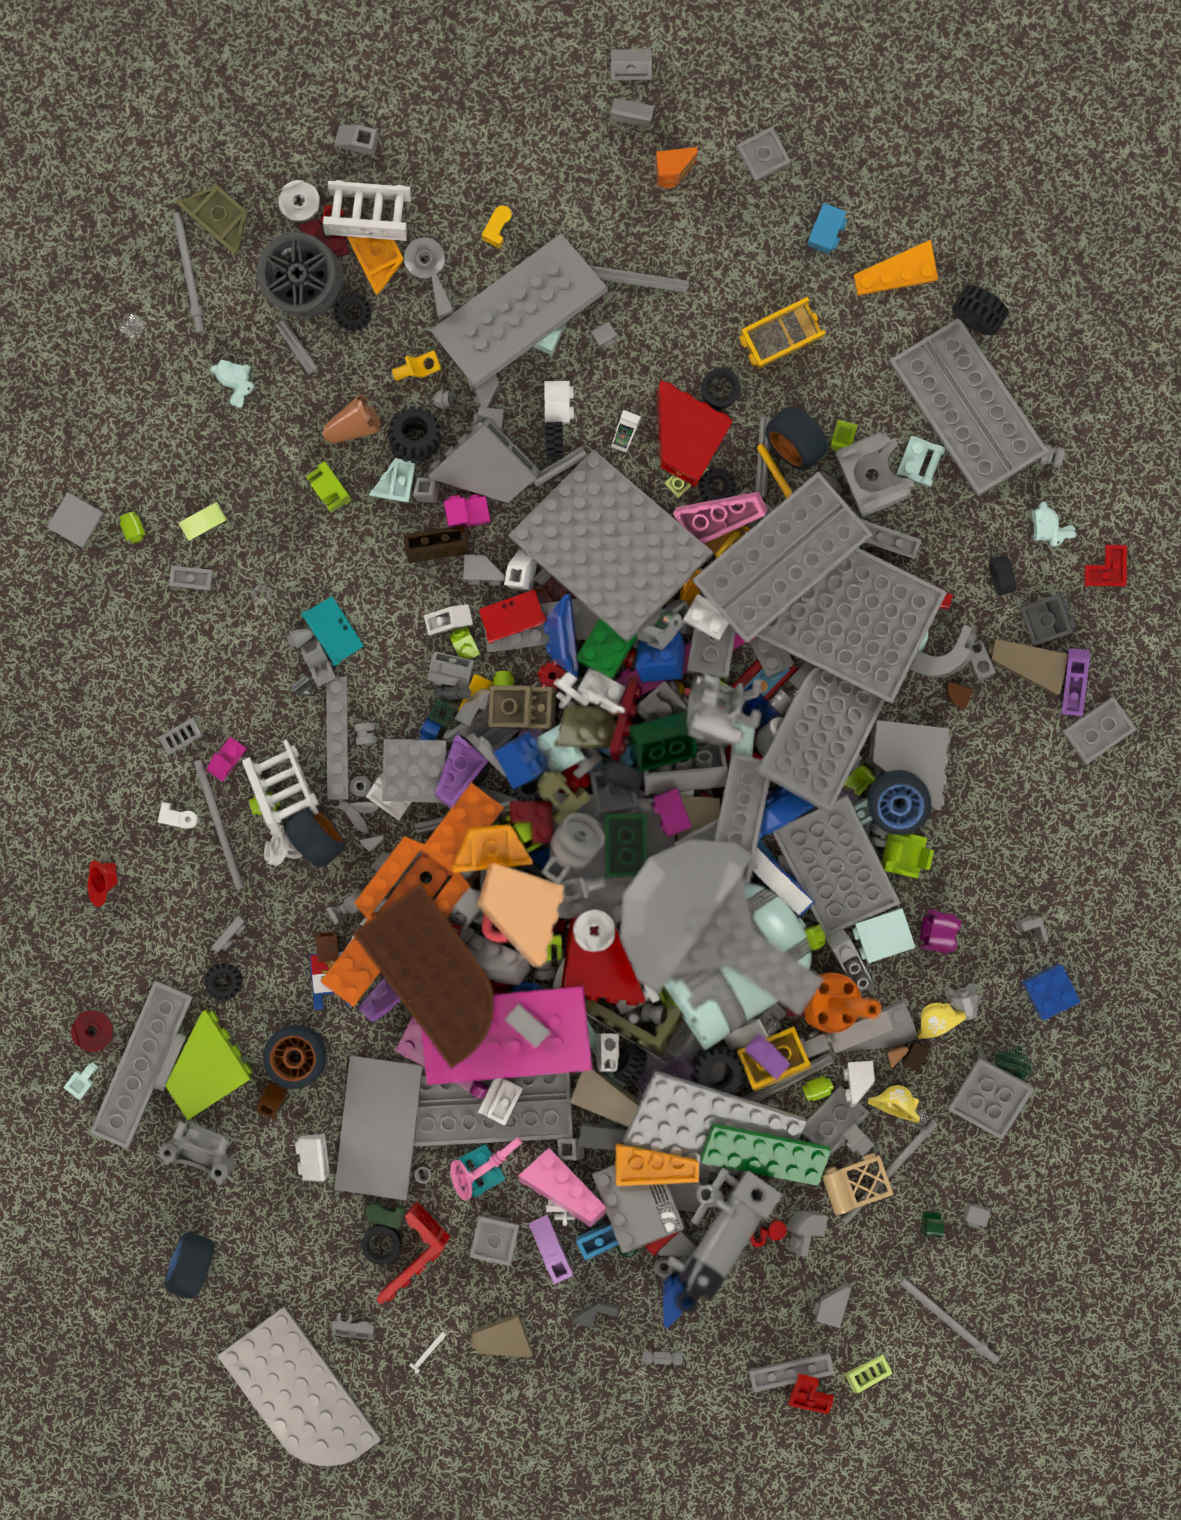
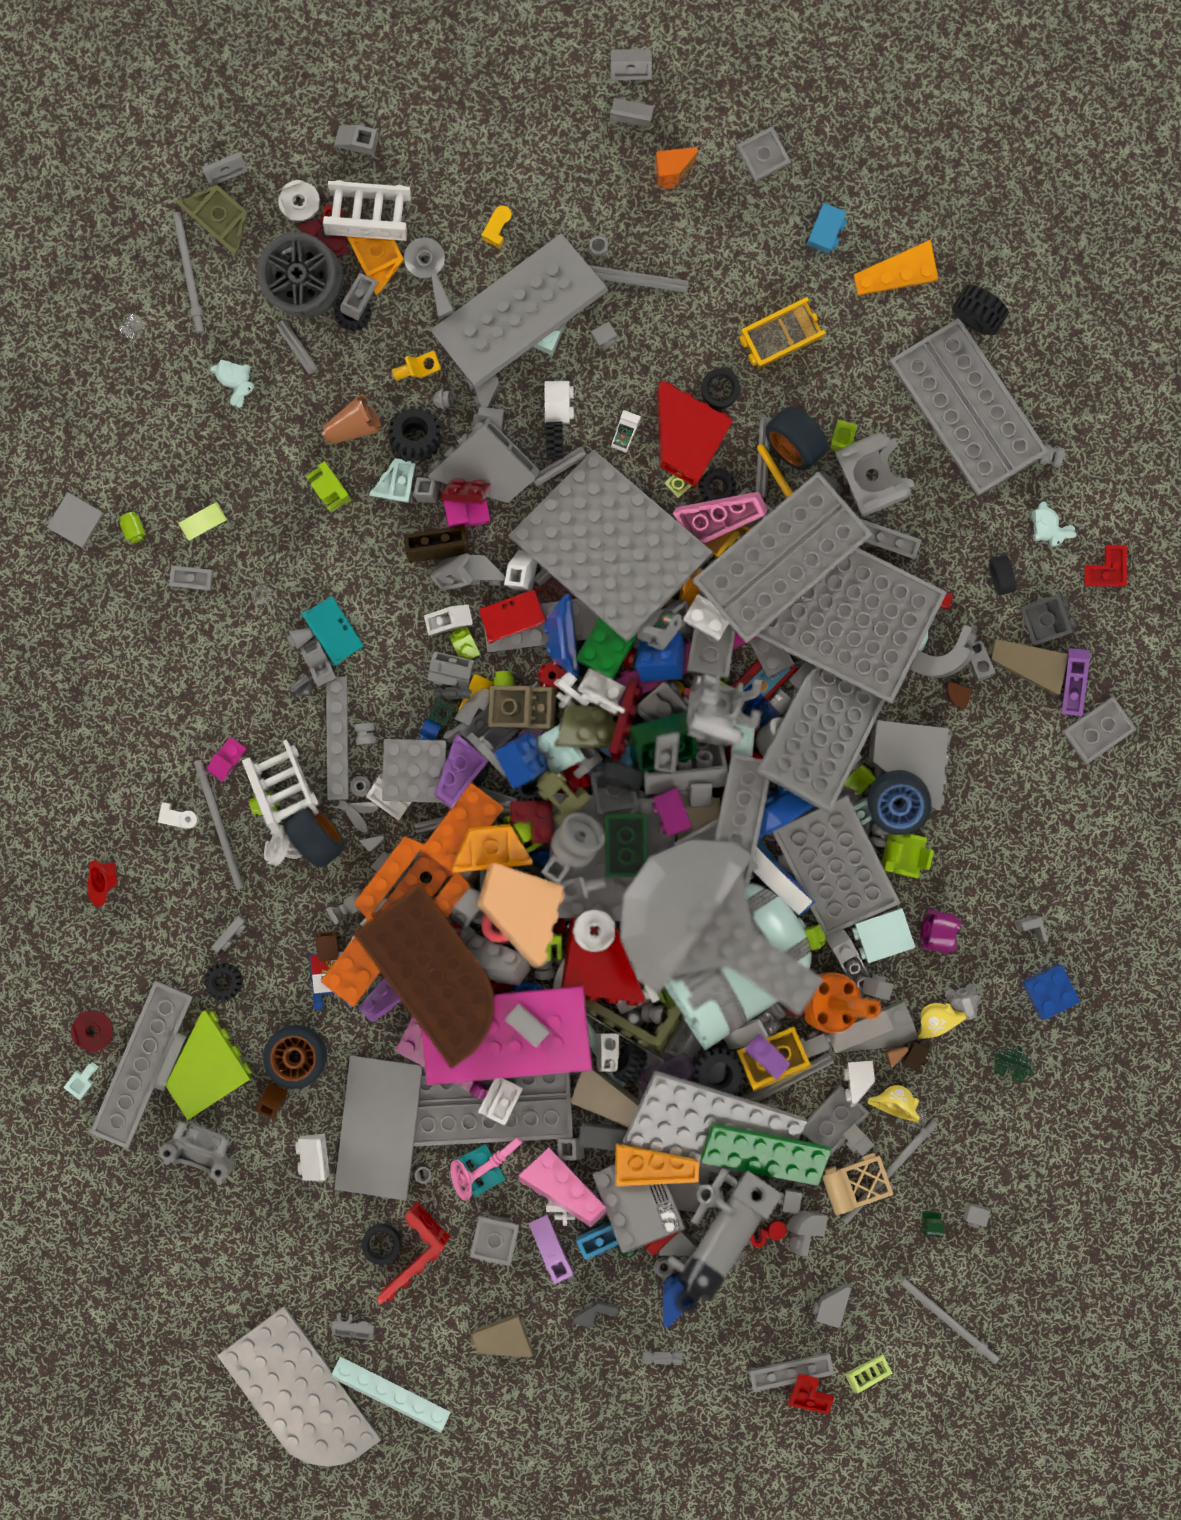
(189, 1265): black wheel -> none
(196, 729): light grey slope -> none
(224, 169): none -> light grey plate
(358, 296): none -> light grey slope
(385, 1216): dark green leg -> none
(390, 1394): none -> light aqua plate
(415, 1366): white piece -> none
(451, 573): none -> light grey panel
(466, 492): none -> dark red plate
(598, 246): none -> light grey tile
(667, 752): none -> light grey slope
(700, 795): none -> light grey slope
(790, 1200): none -> light grey plate
(817, 1088): lime brick -> none
(877, 987): none -> light grey plate
(914, 458): light aqua plate -> none
(990, 1098): light grey plate -> none

